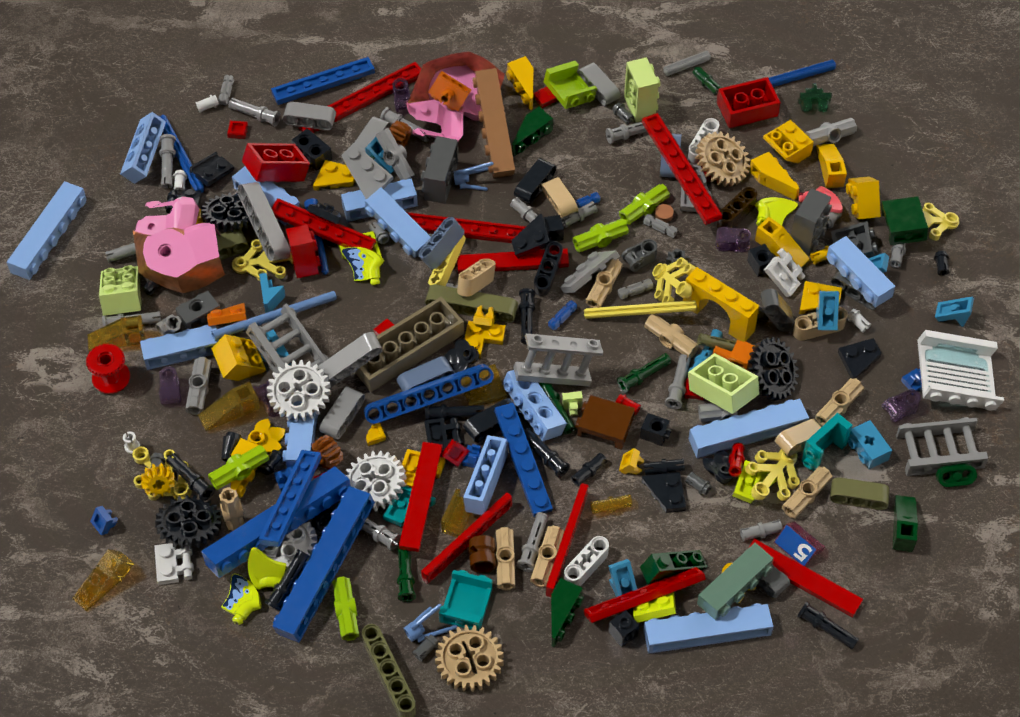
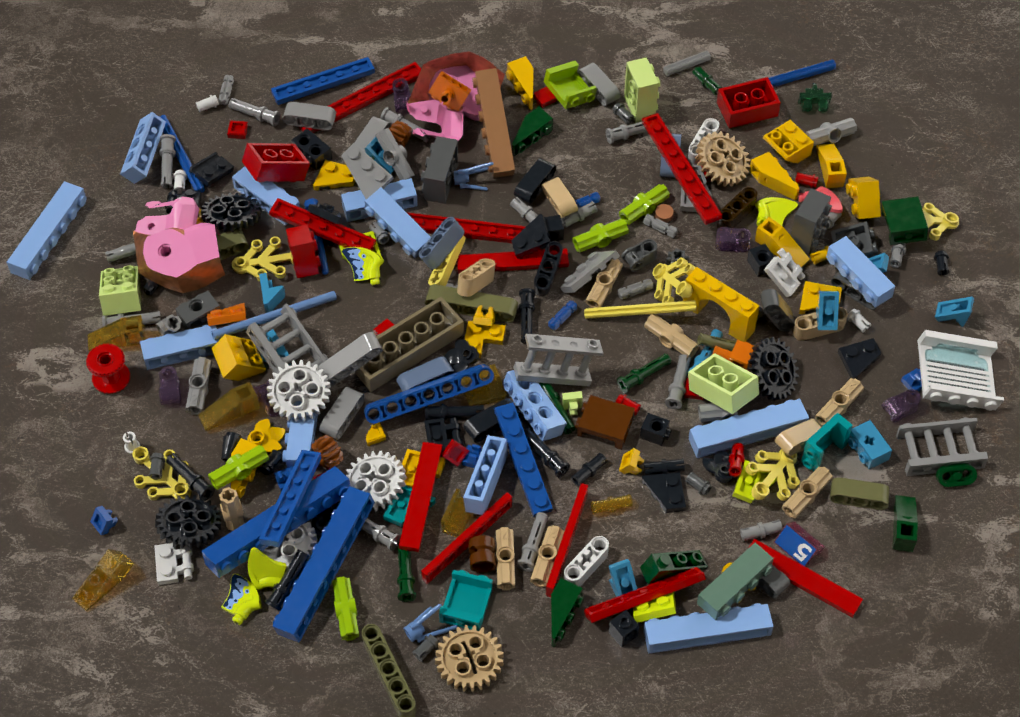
(164, 477): yellow gear -> none
(264, 221): light grey beam -> none
(805, 179): none -> red pin
(819, 620): black pin -> none

